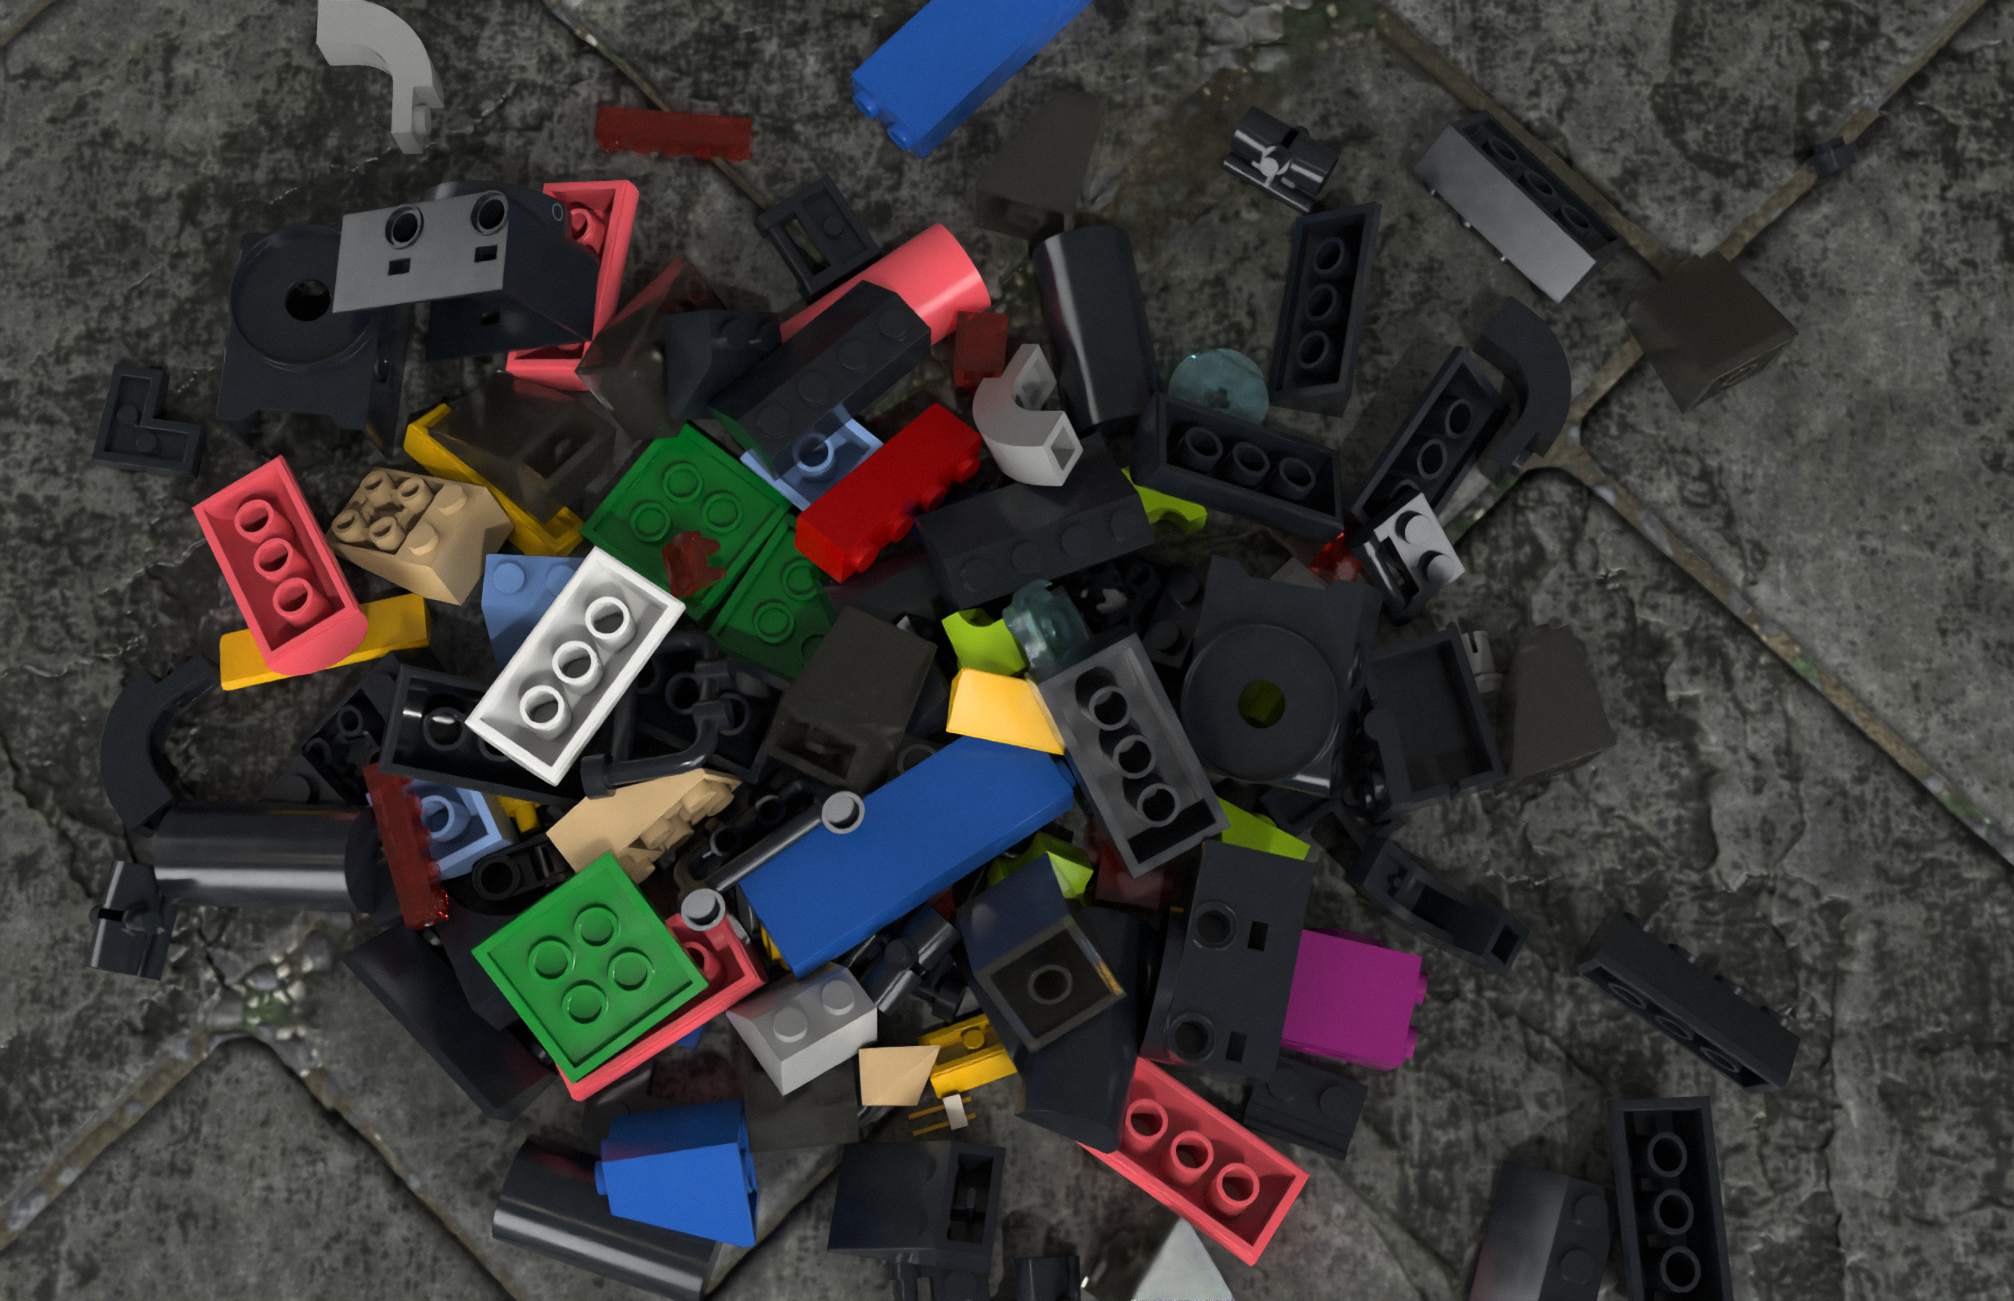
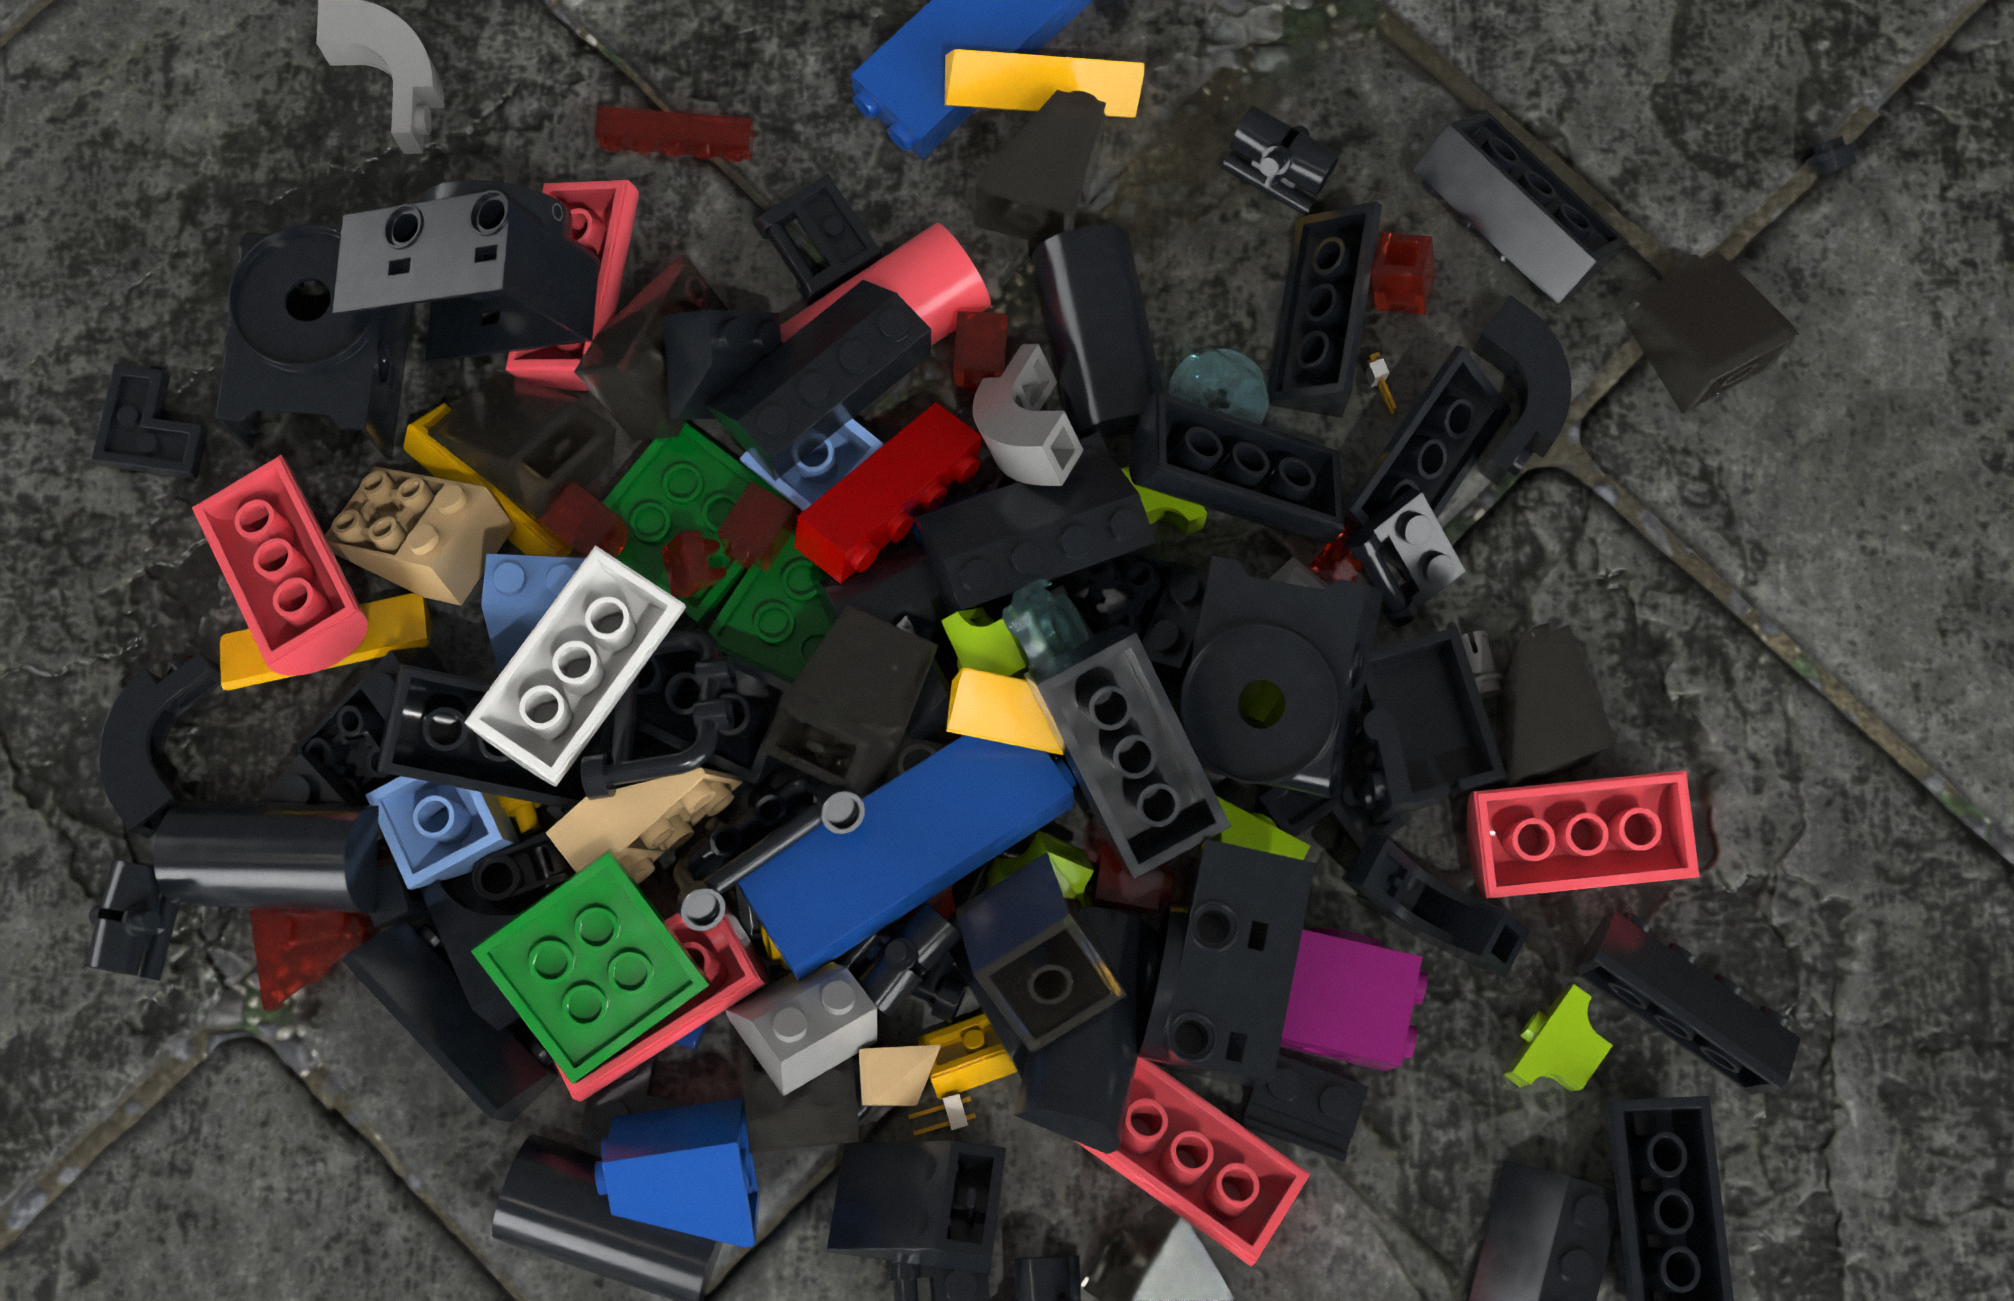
(300, 948): none -> clear red wing
(407, 848): clear red piece -> none
(584, 522): none -> clear red brick
(757, 528): none -> clear red brick
(1029, 81): none -> yellow slope
(1377, 374): none -> piece
(1403, 273): none -> clear red brick
(1559, 1044): none -> lime brick
(1581, 834): none -> coral brick

